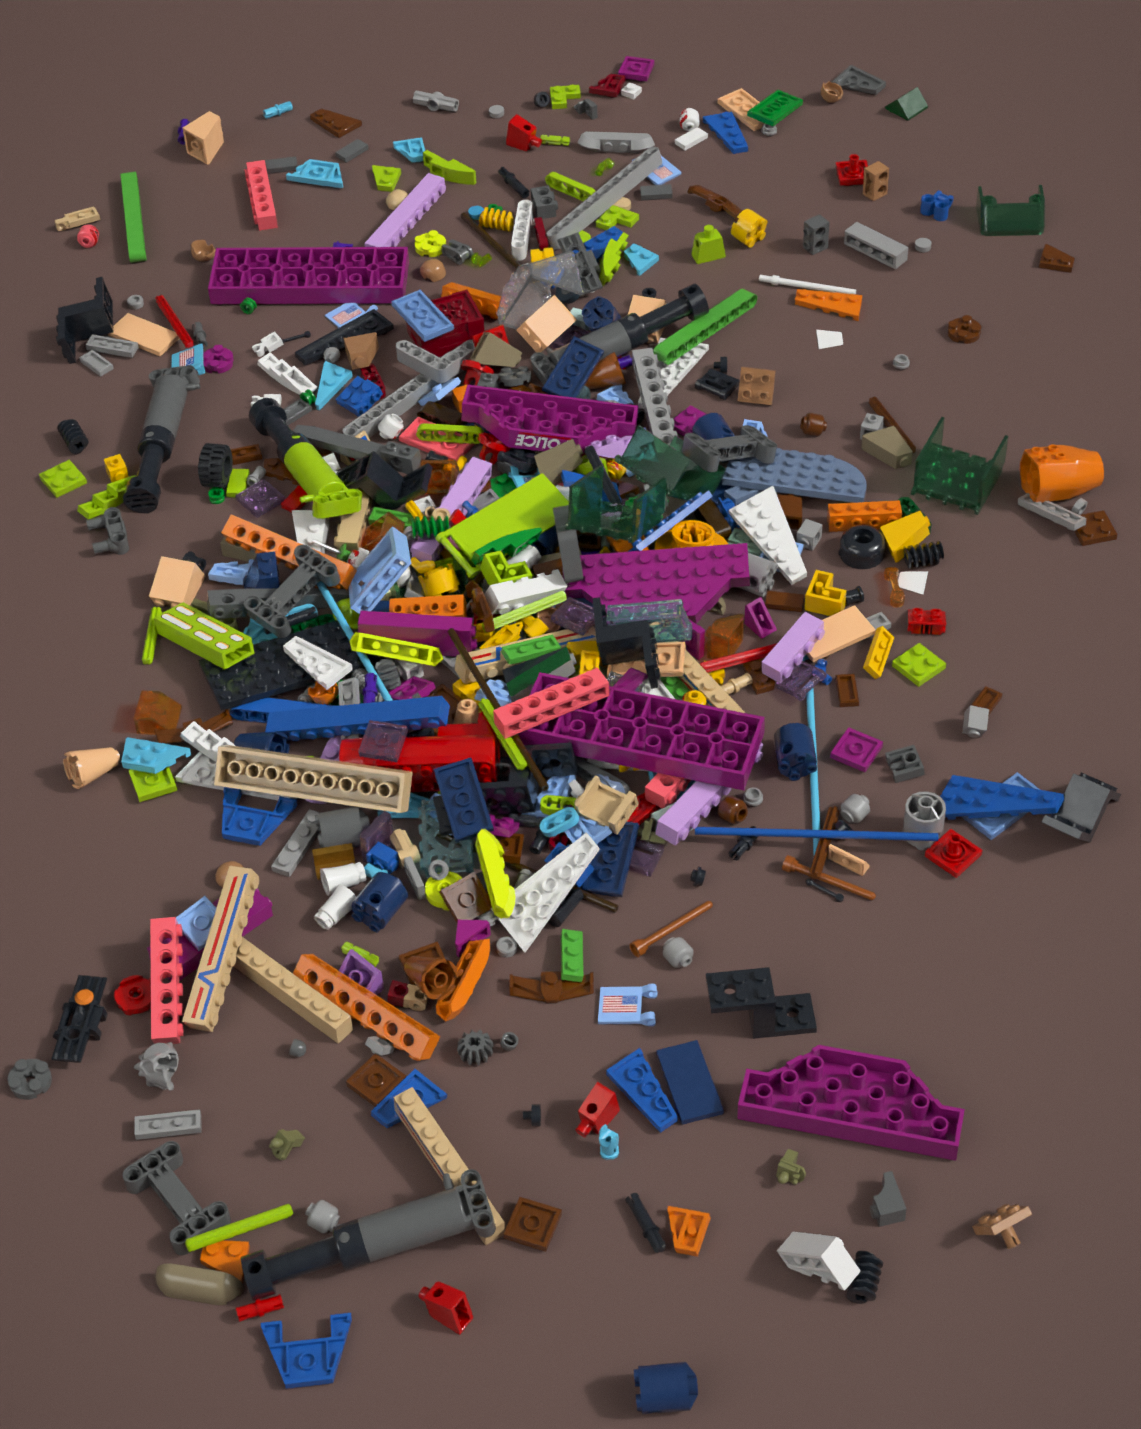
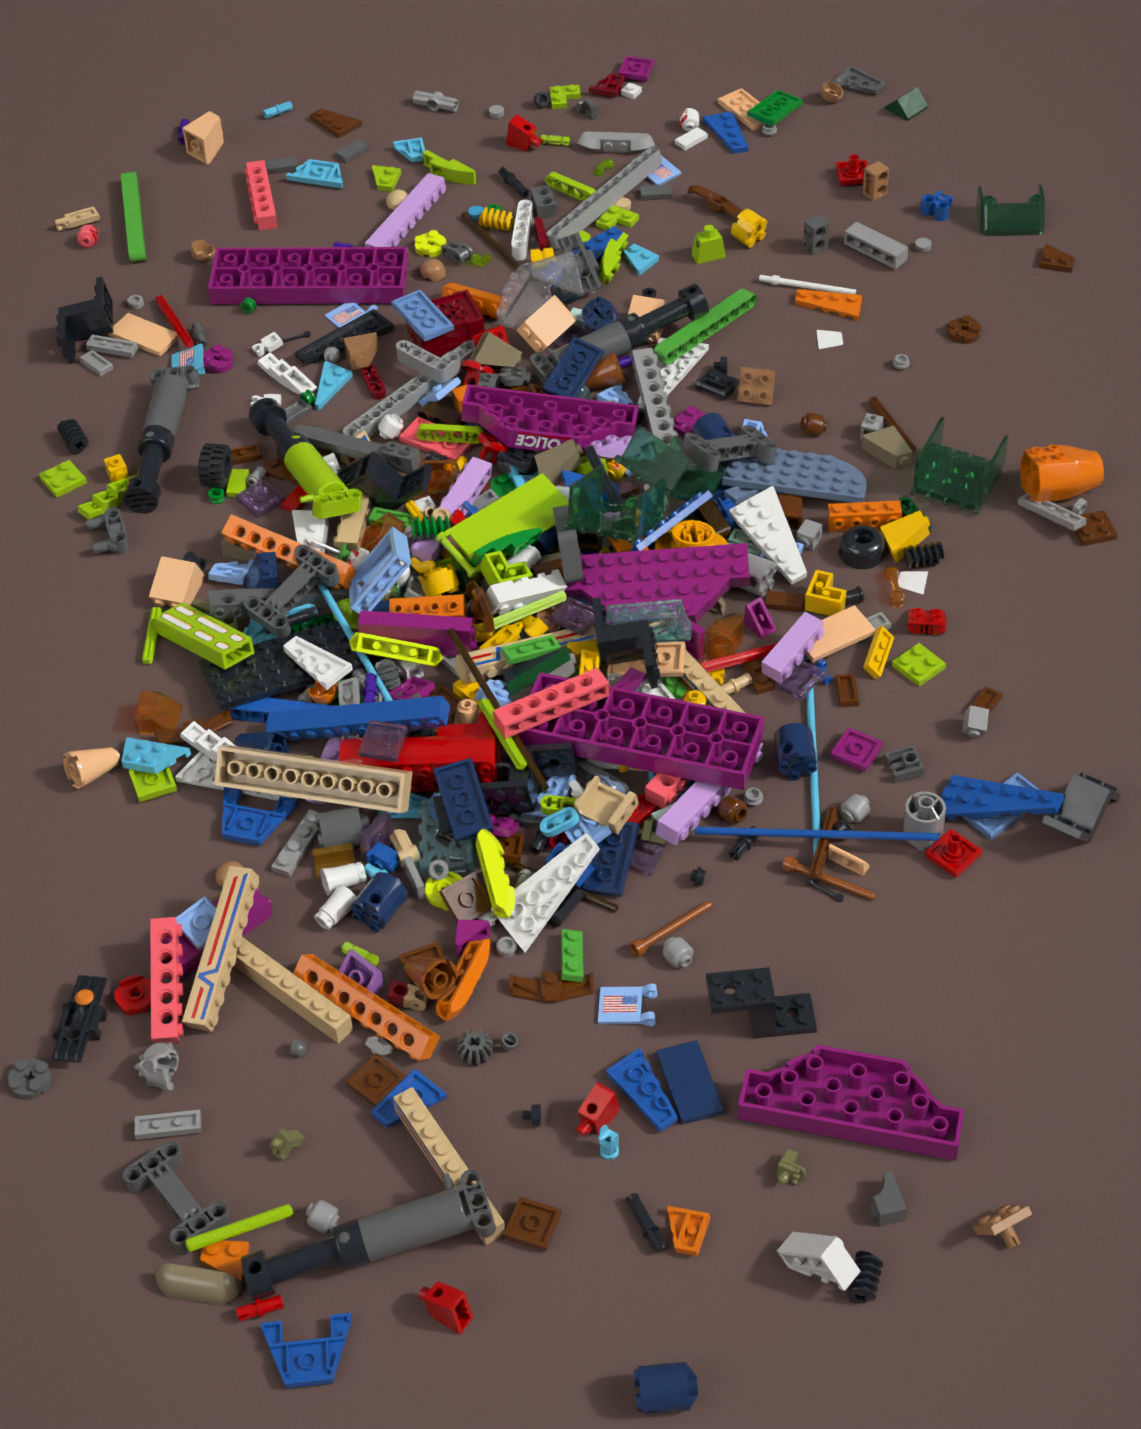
(359, 396): blue plate -> none

